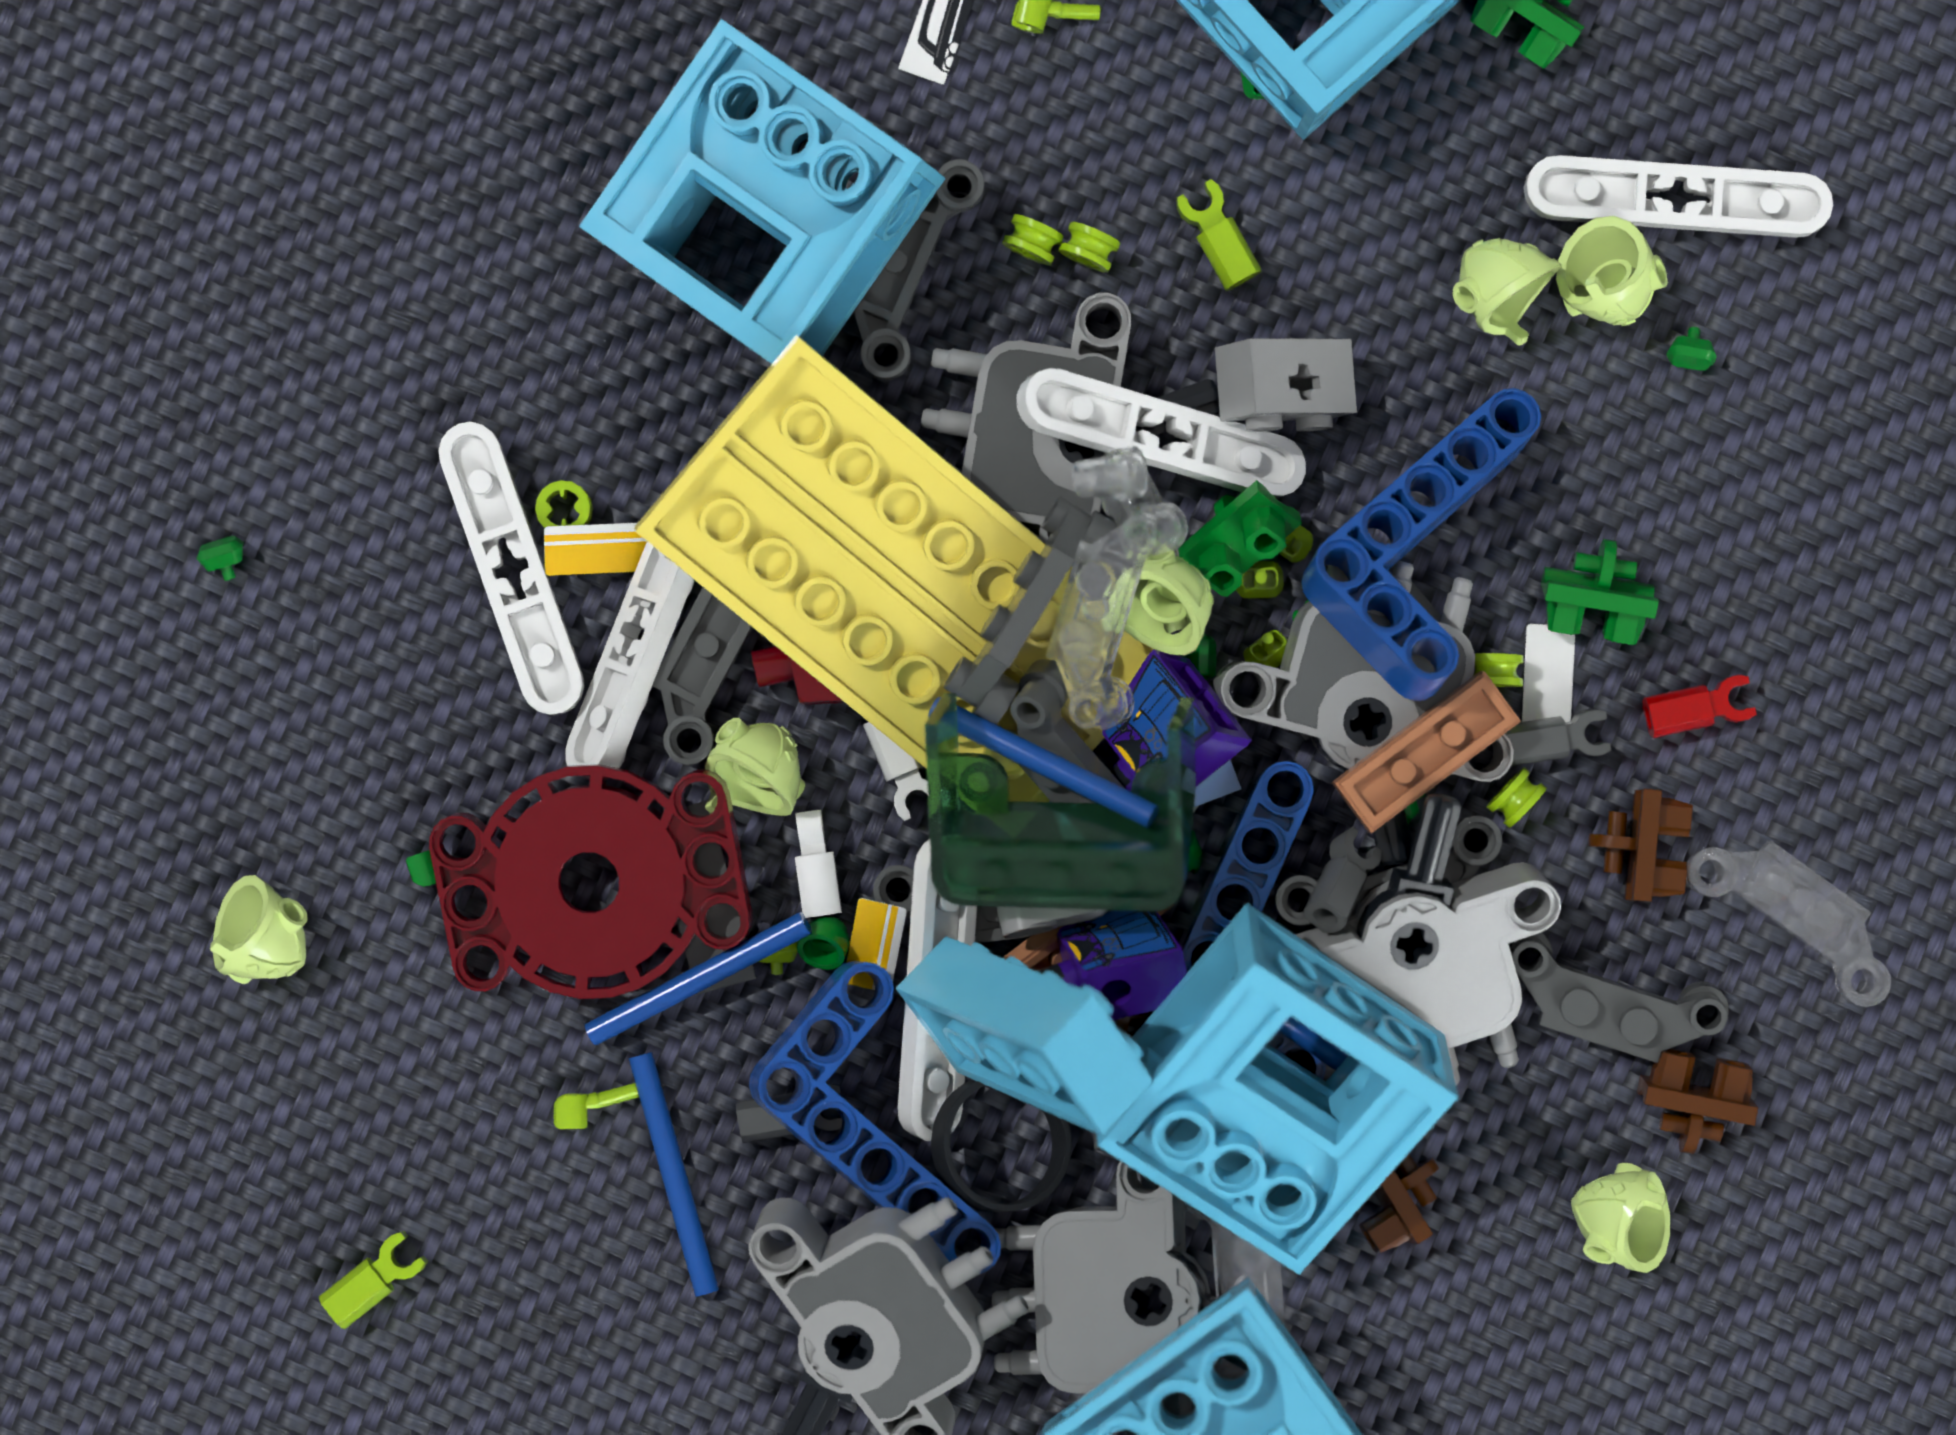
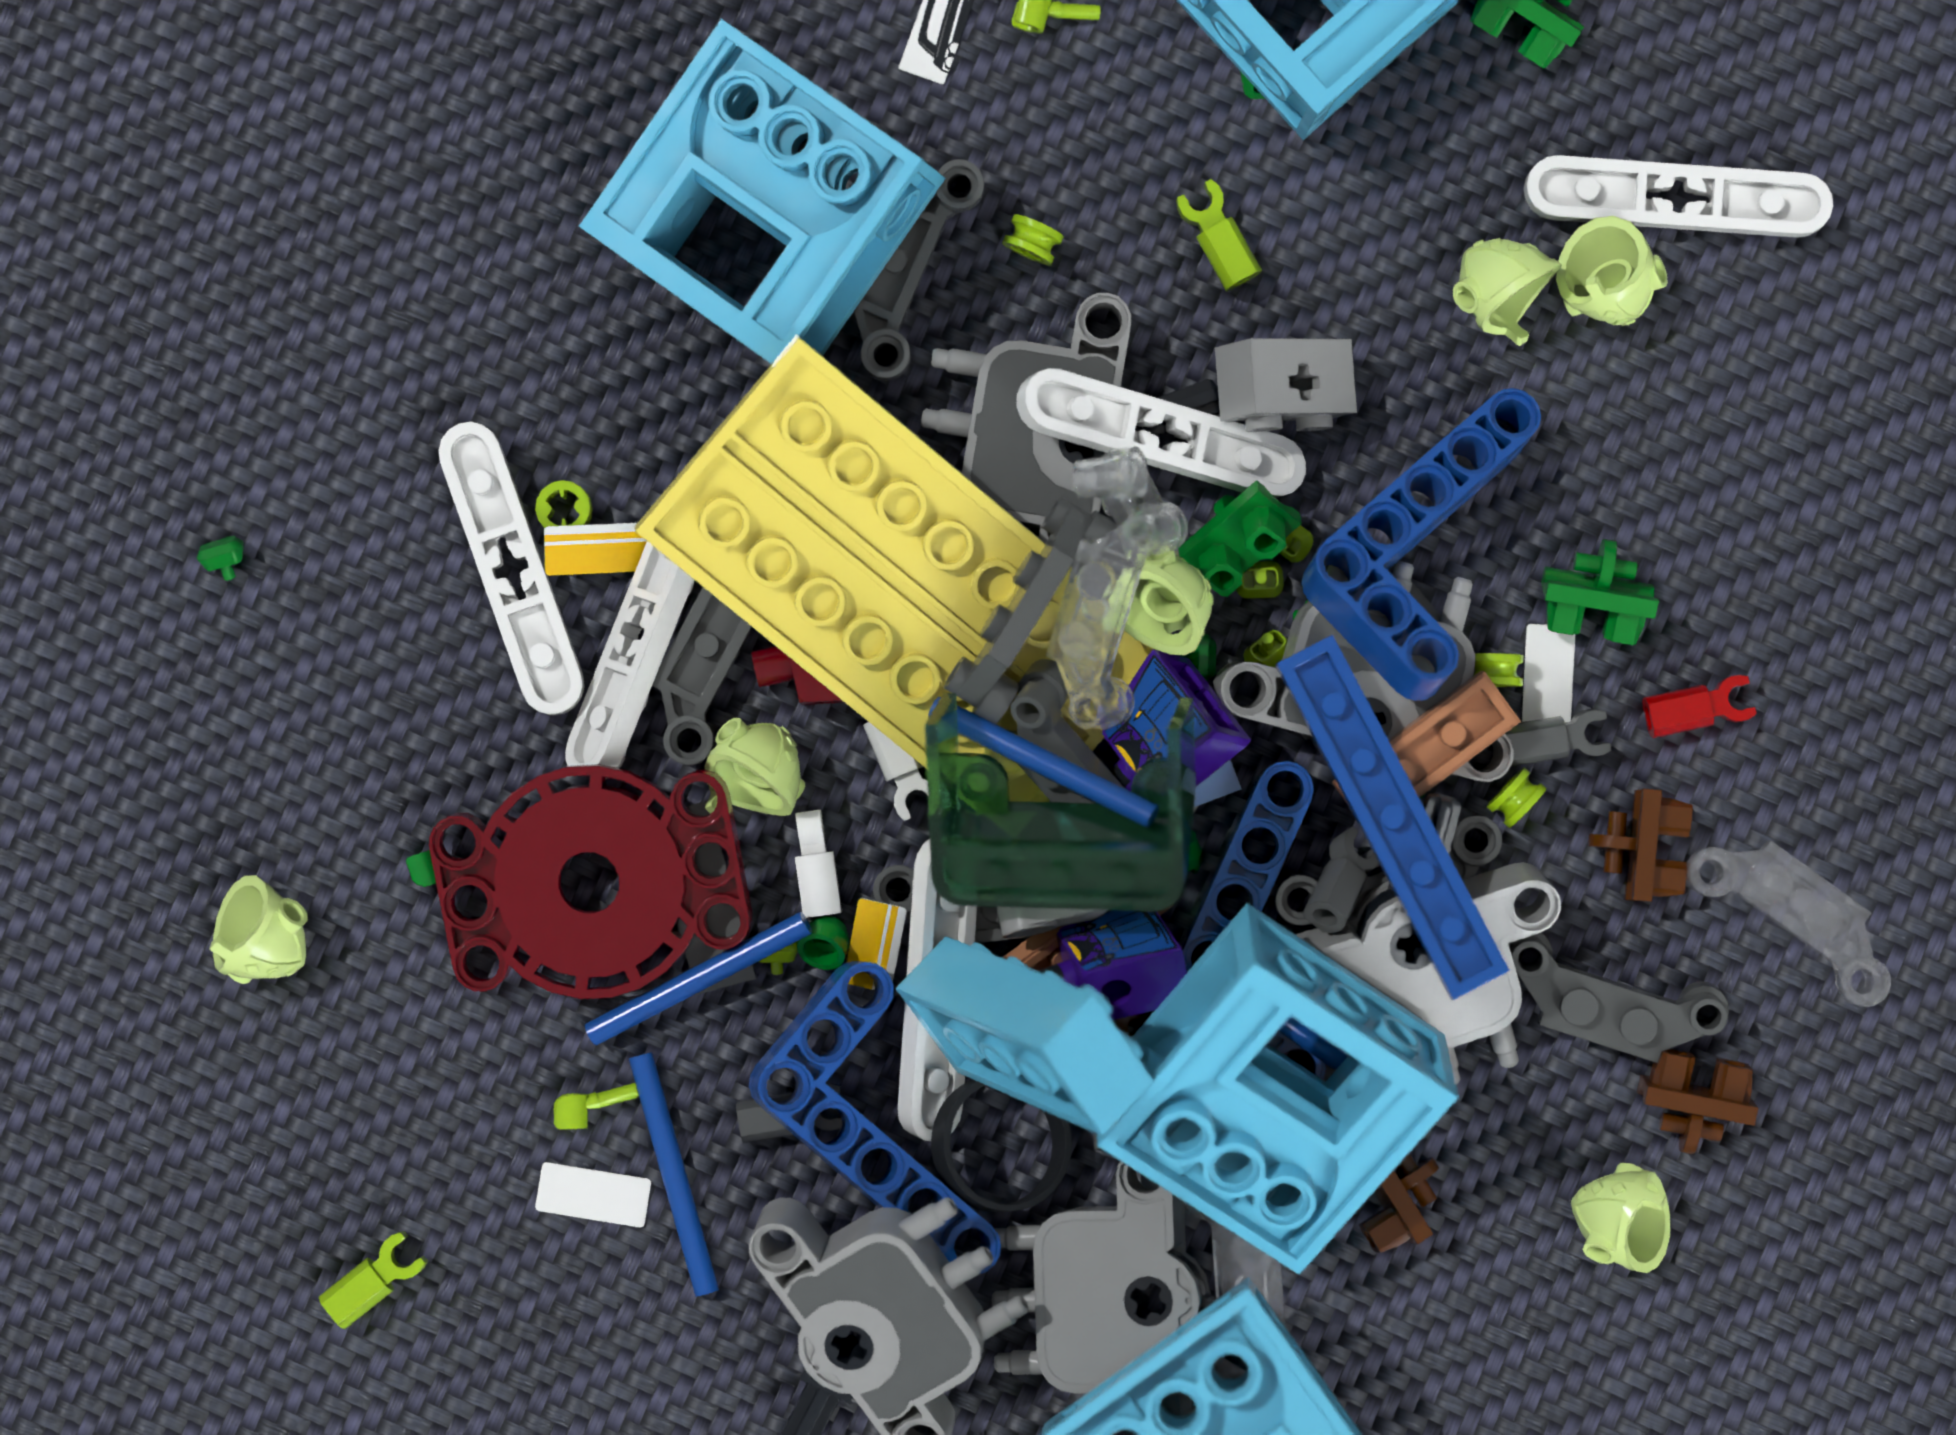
(593, 1194): none -> white sticker
(1089, 247): lime bush -> none
(1392, 818): none -> blue plate
(1692, 351): green rock -> none

